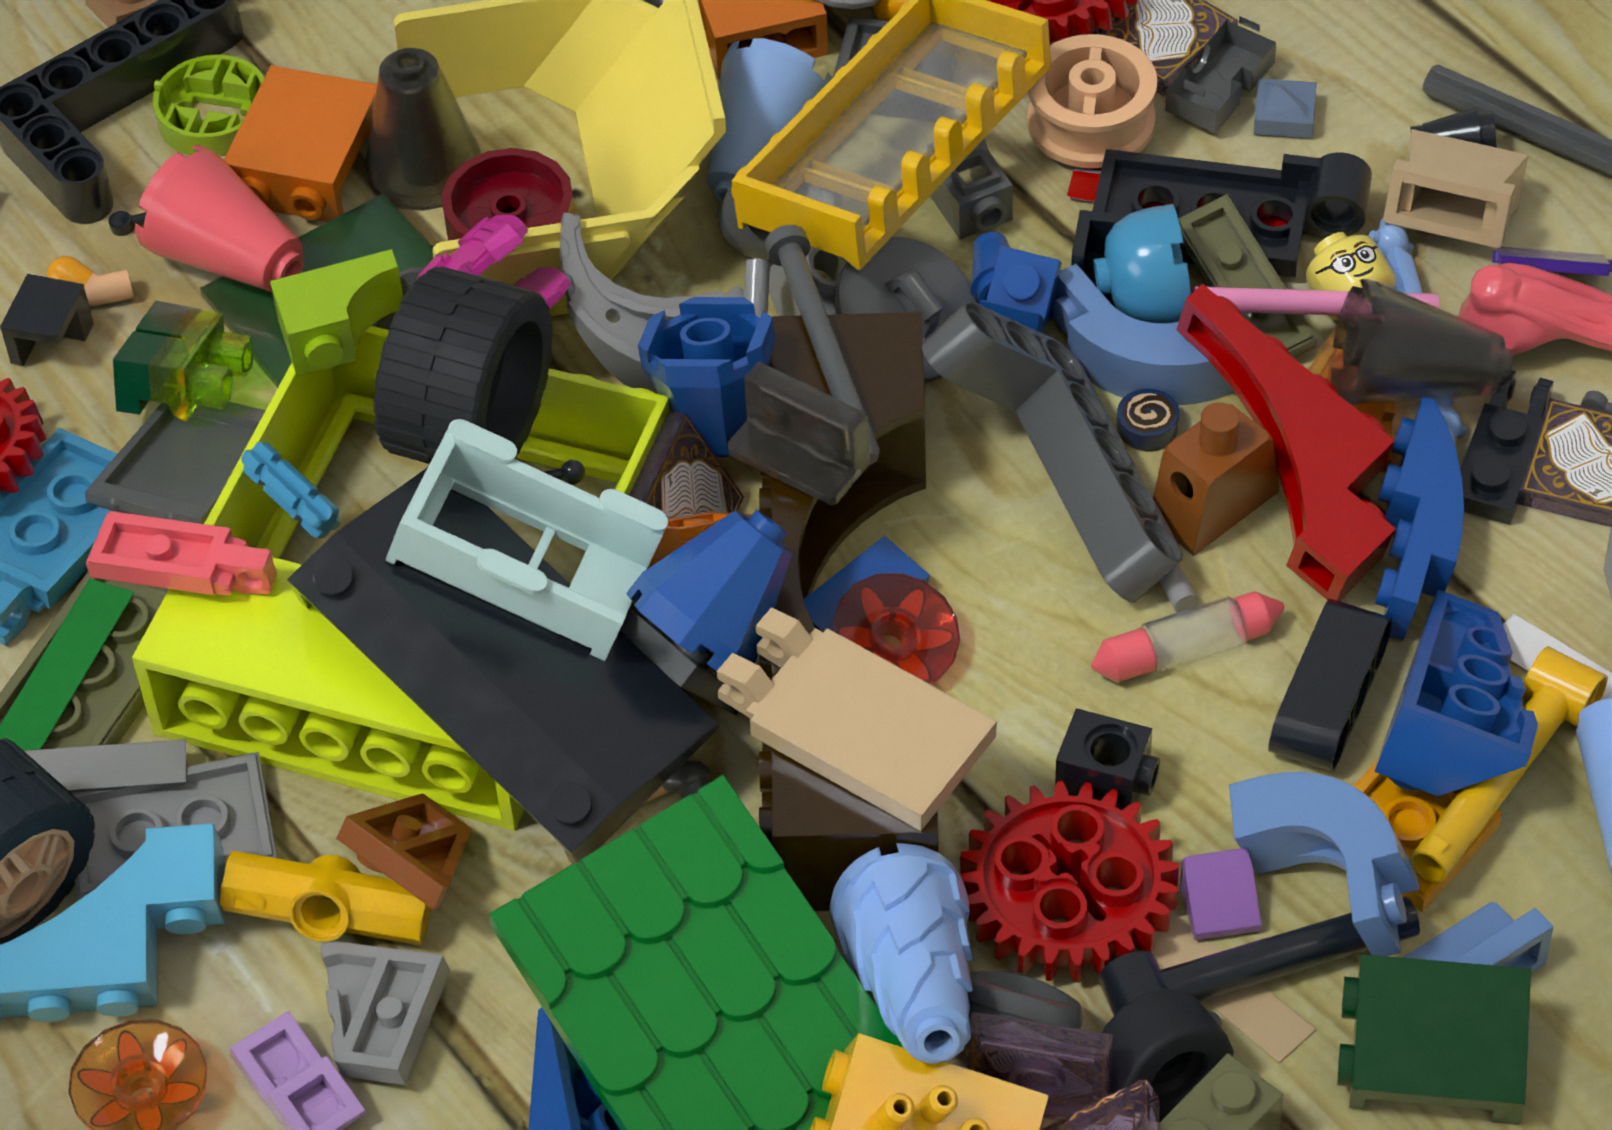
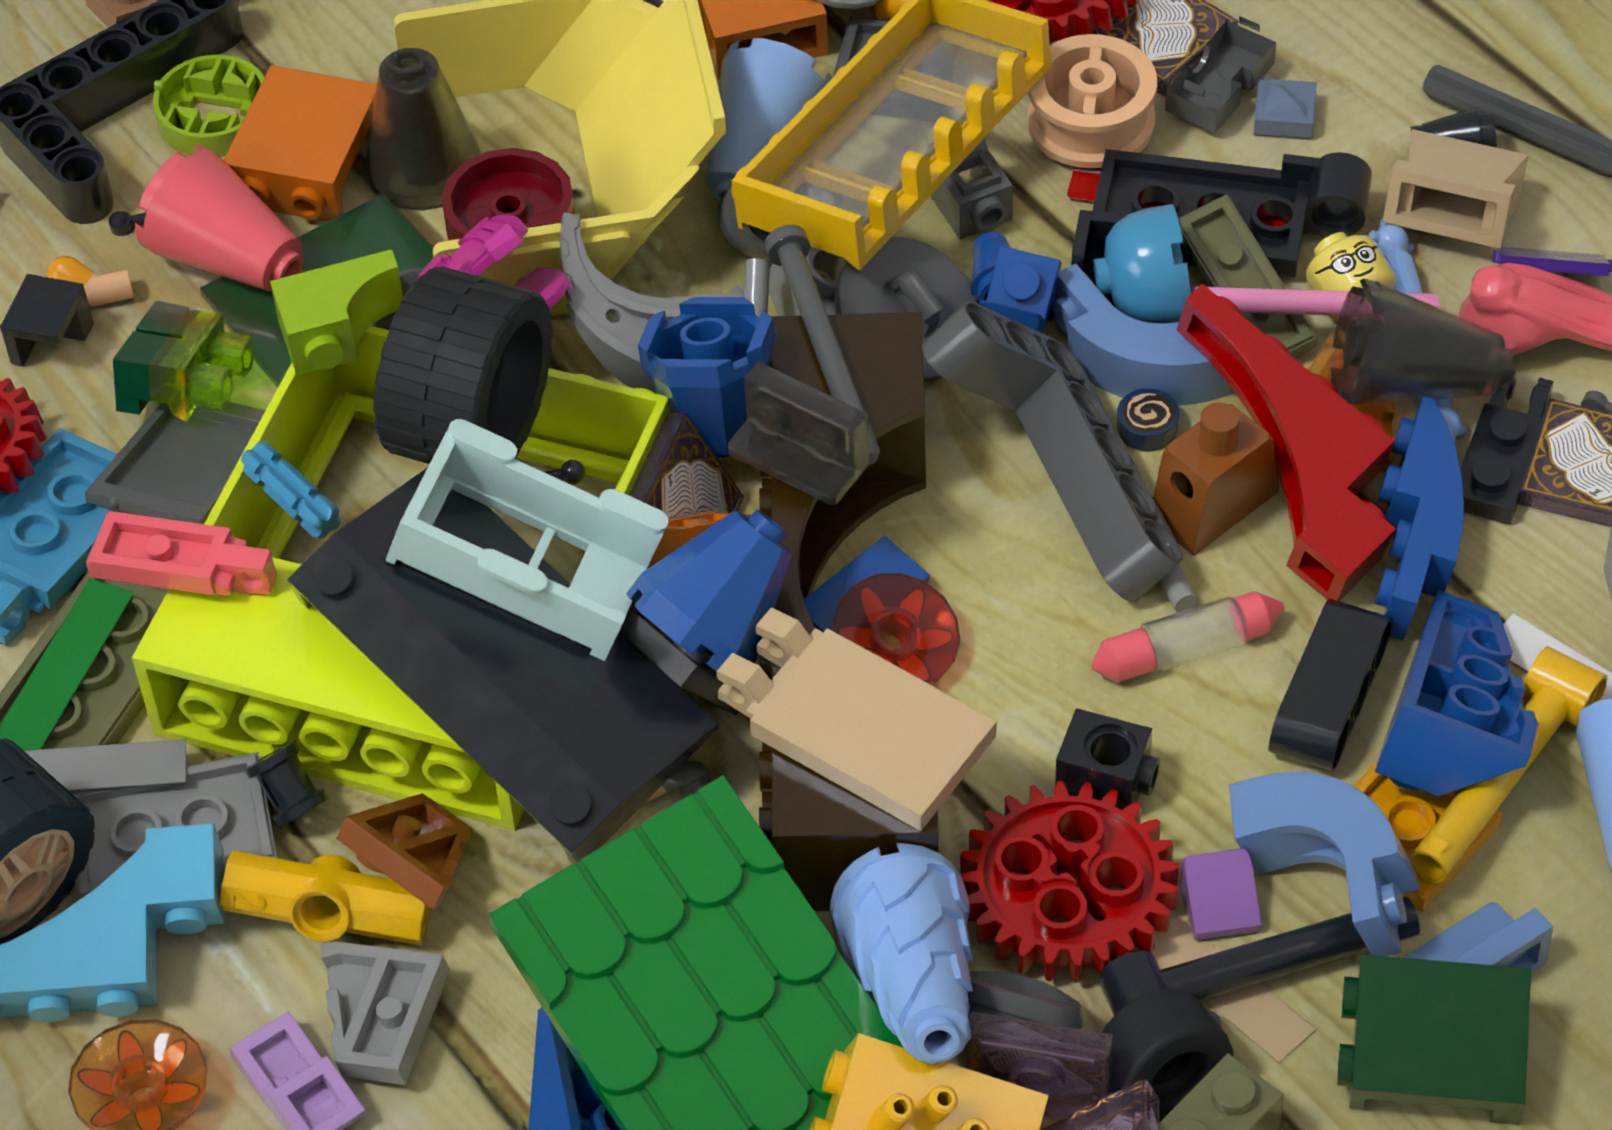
(286, 783): none -> black bush

